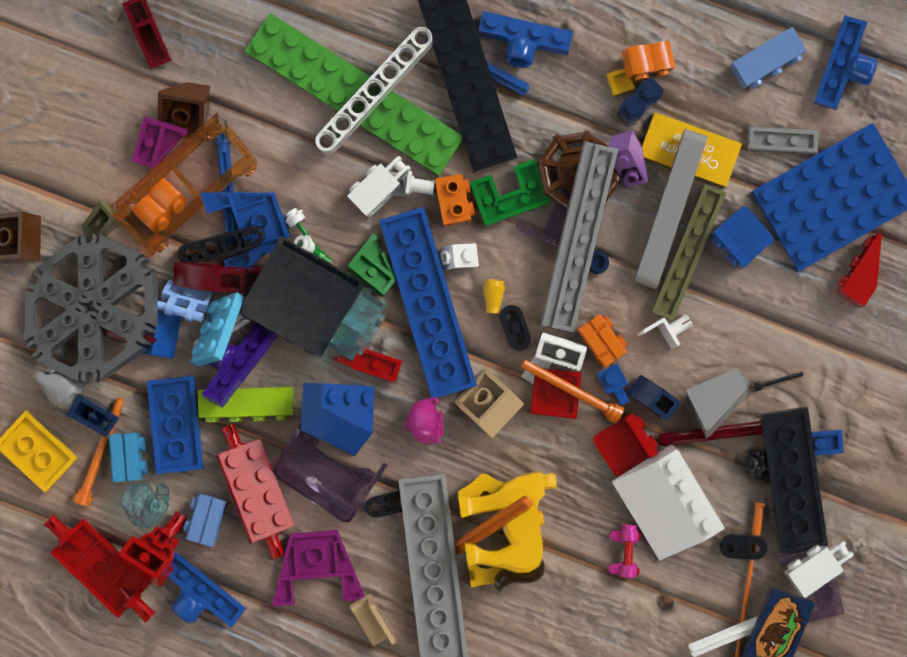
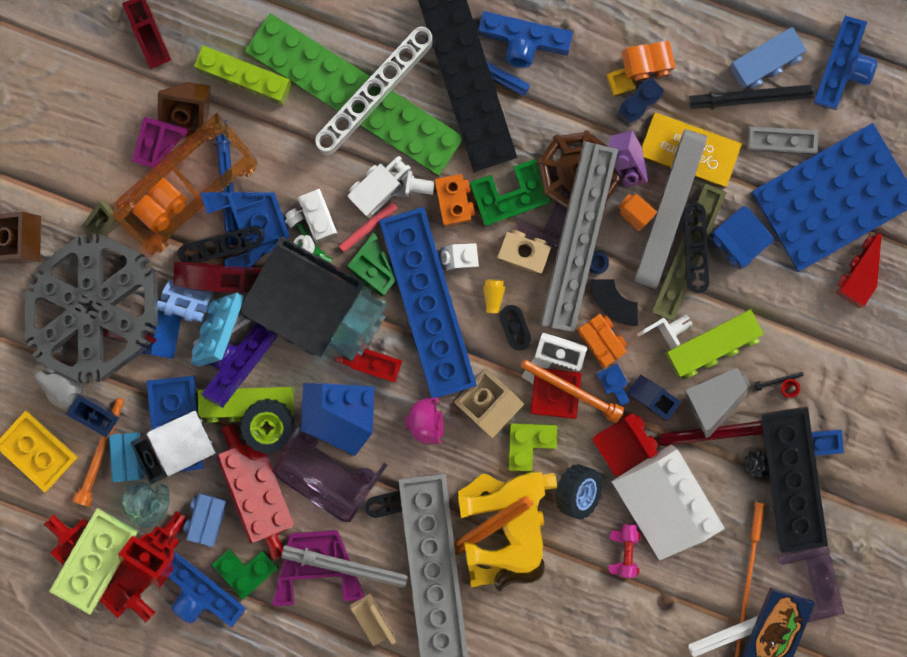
(92, 561): none -> yellowish green tile
(173, 447): none -> slope
(243, 75): none -> lime brick
(244, 577): none -> green plate
(277, 416): none -> black wheel
(317, 216): none -> white brick
(352, 568): none -> light grey axle
(367, 227): none -> coral bar
(509, 252): none -> tan brick
(525, 438): none -> lime plate
(578, 491): none -> black wheel
(613, 303): none -> black tile
(636, 211): none -> orange brick
(699, 248): none -> black beam
(714, 343): none -> lime brick
(743, 546): black plate -> none
(750, 96): none -> black axle
(789, 384): none -> red hinge
(817, 568): white brick -> none

